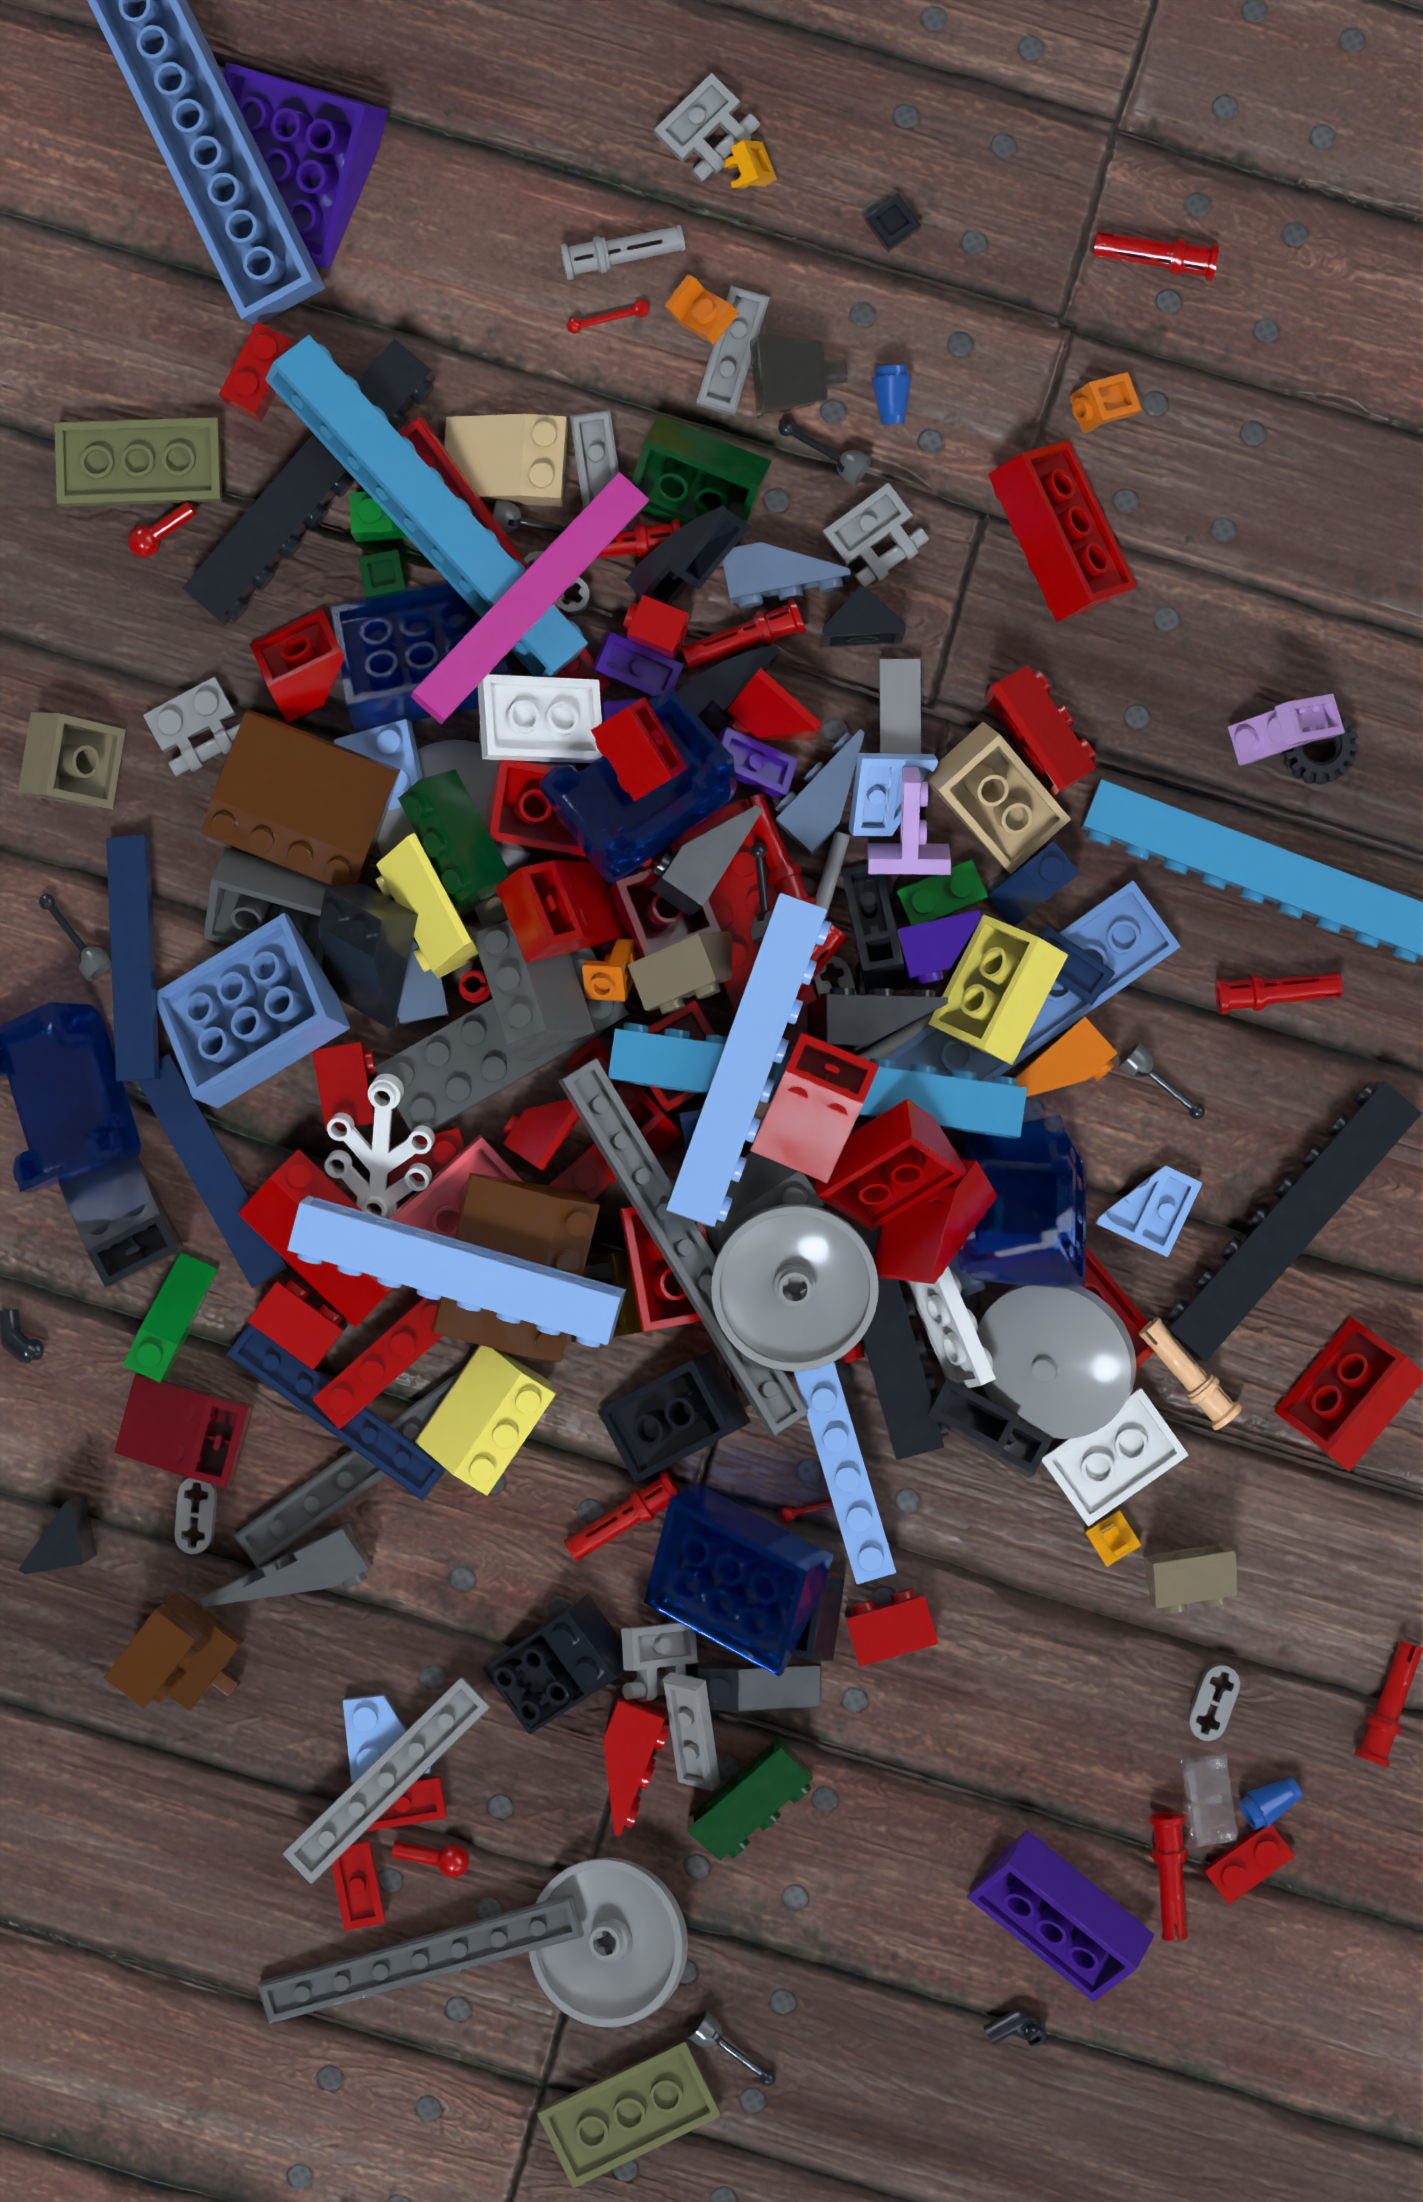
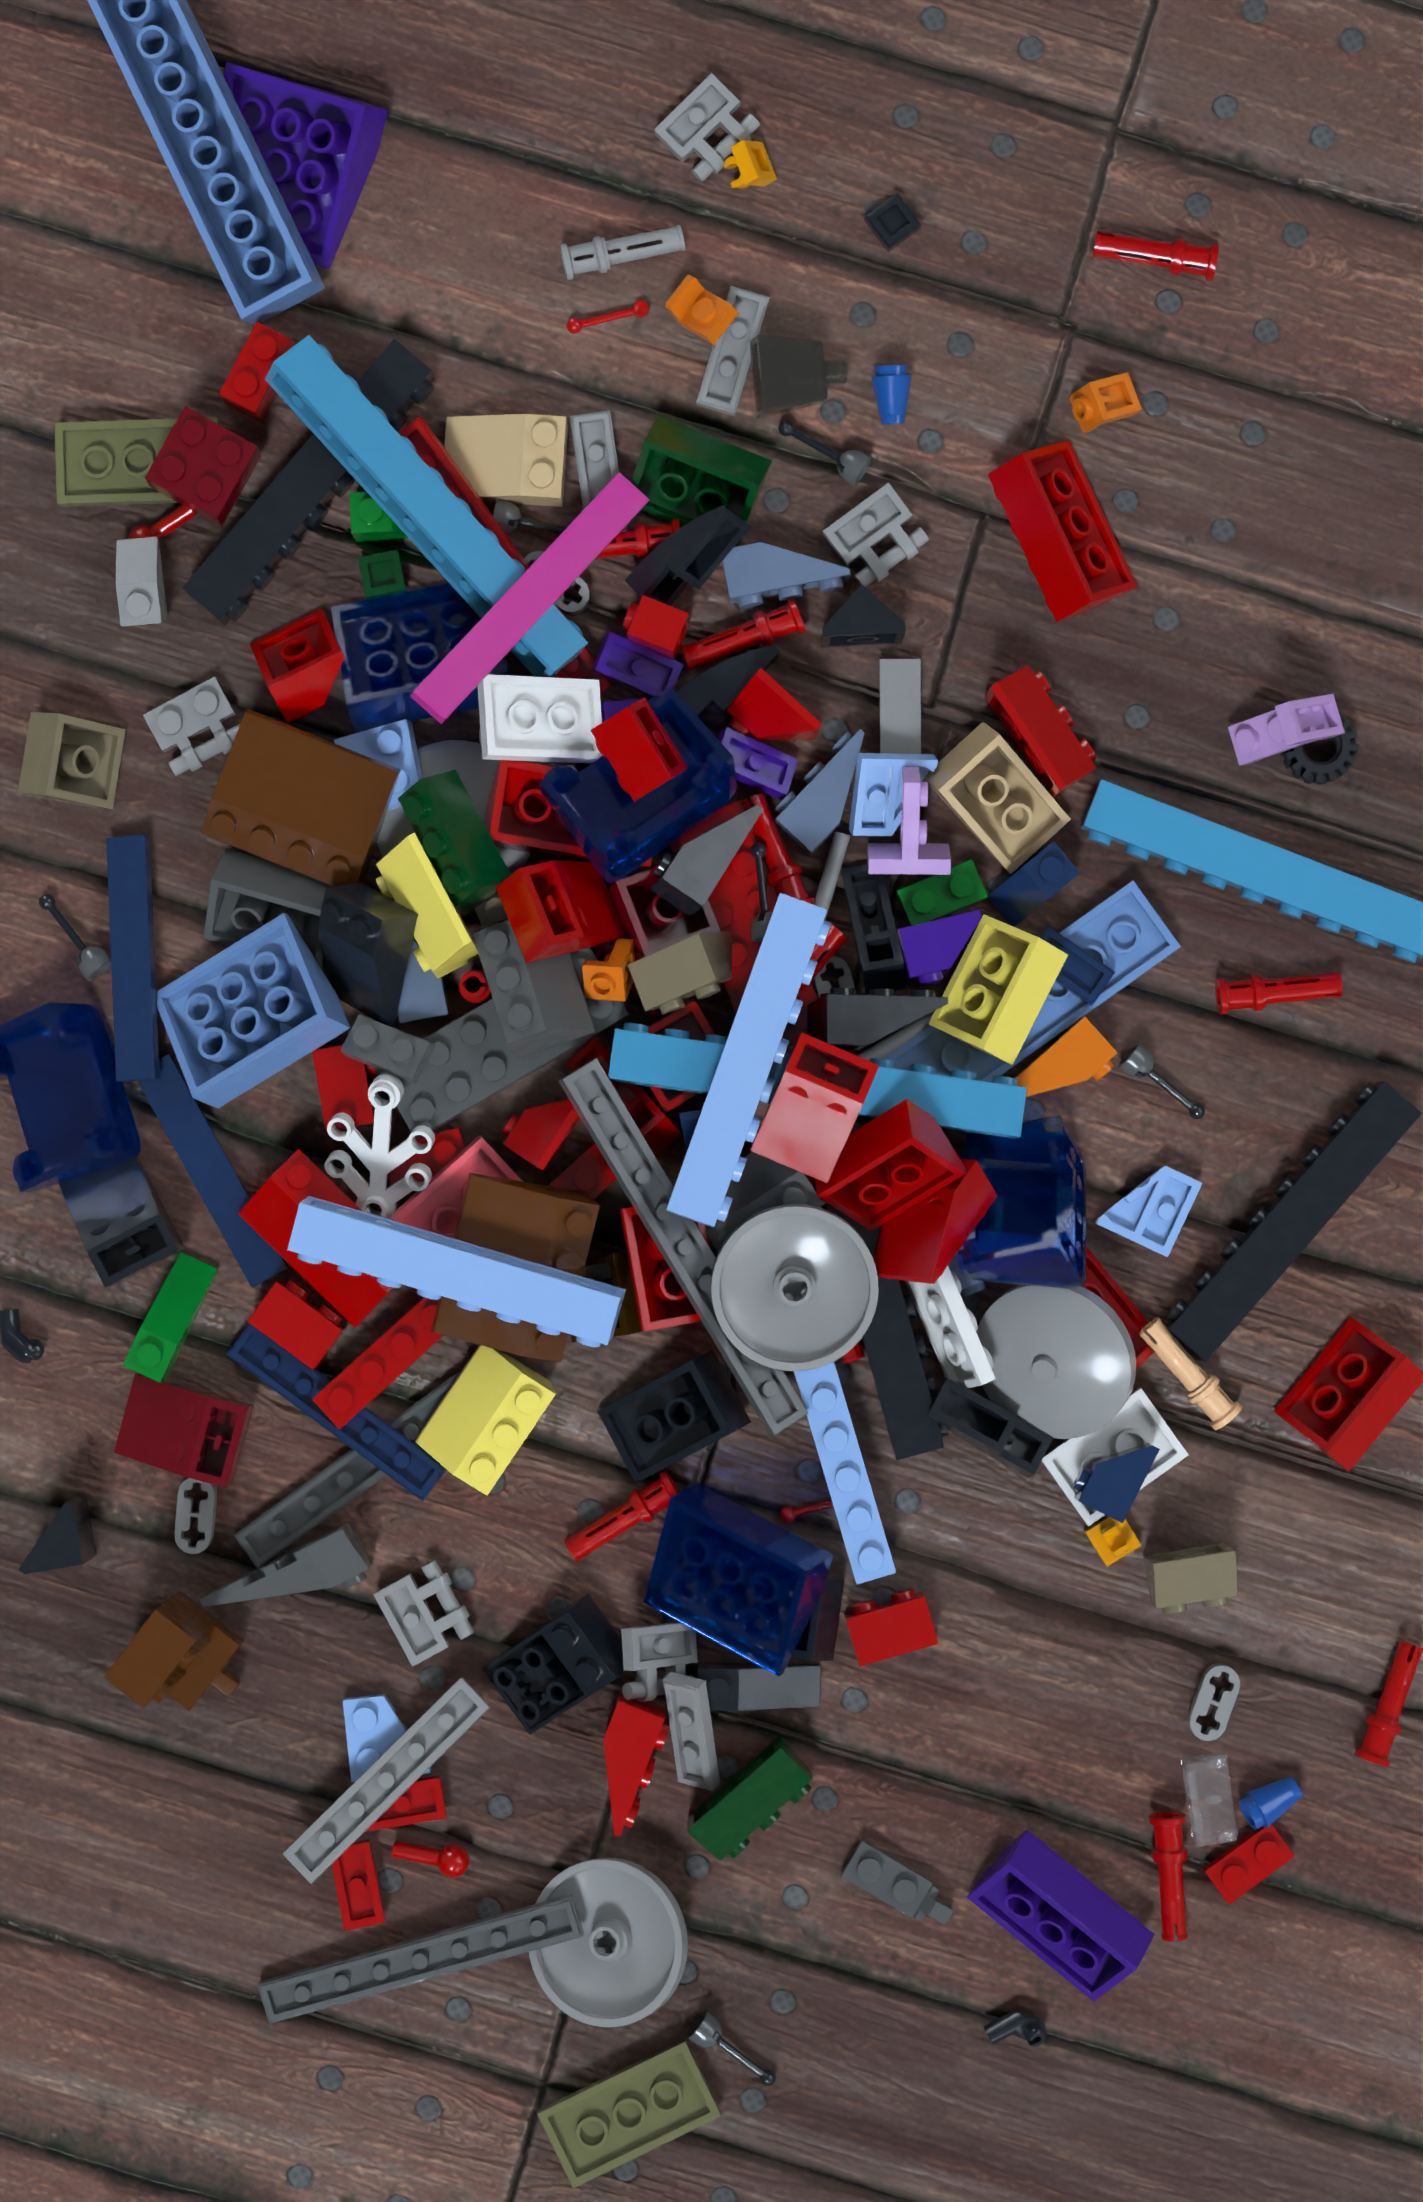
(140, 582): none -> light grey slope
(203, 466): none -> dark red brick
(387, 1049): none -> dark grey plate
(412, 1619): none -> light grey plate
(895, 1883): none -> dark grey hinge
(1115, 1480): none -> dark blue slope

